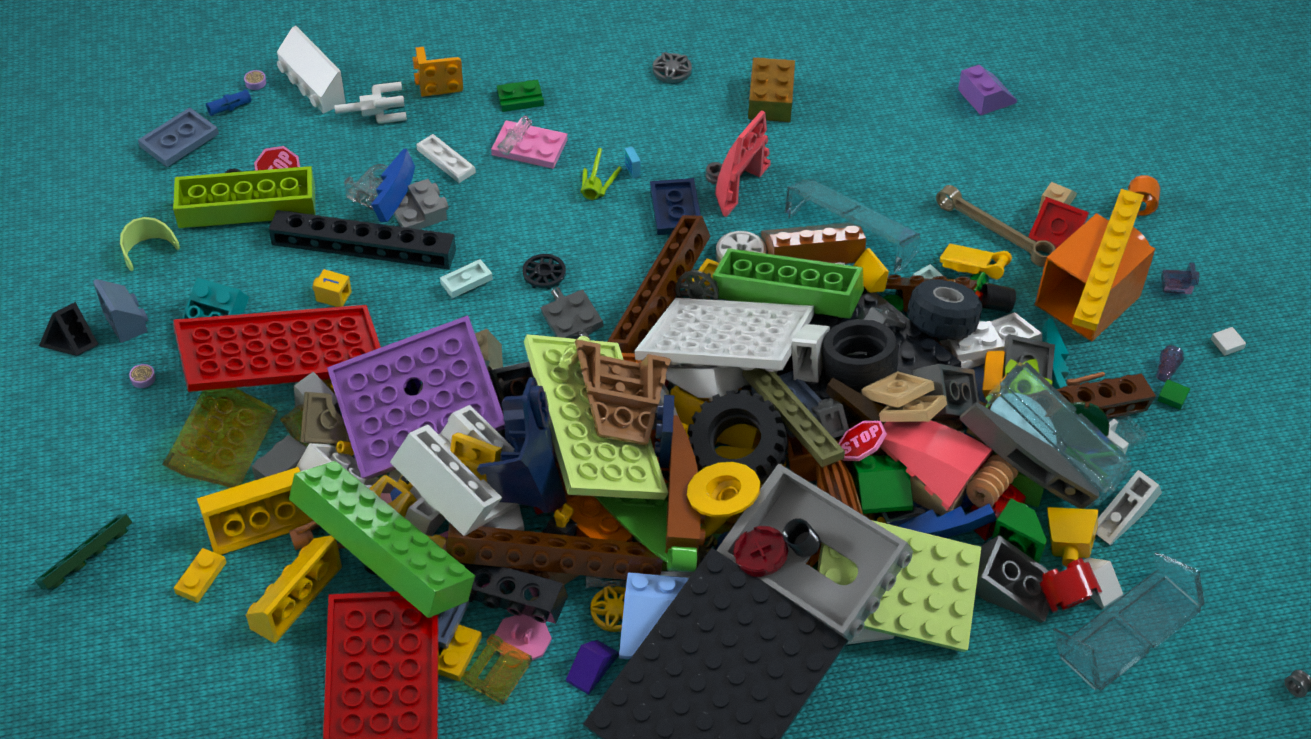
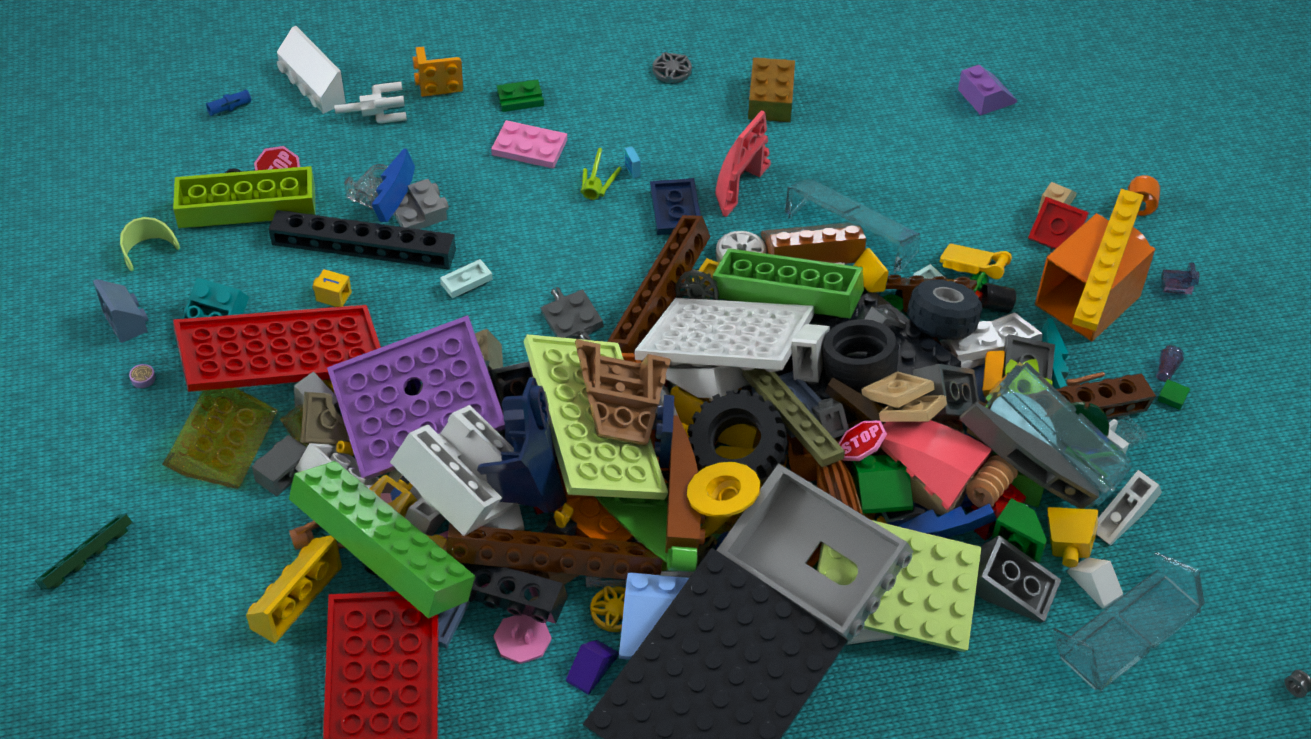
(68, 332): black slope -> none
(178, 137): sand blue plate -> none
(200, 575): yellow plate -> none
(251, 512): yellow slope -> none
(255, 80): tile -> none
(446, 158): white tile -> none
(457, 656): yellow plate -> none
(474, 452): yellow wing -> none
(503, 675): clear yellow plate -> none
(514, 135): clear axle -> none
(544, 271): black wheel -> none
(570, 356): yellowish green axle -> none
(710, 172): dark grey bush -> none
(761, 551): dark red tile -> none
(793, 530): black piece -> none
(993, 224): dark tan piece -> none
(1069, 586): red brick -> none
(1228, 341): white tile -> none

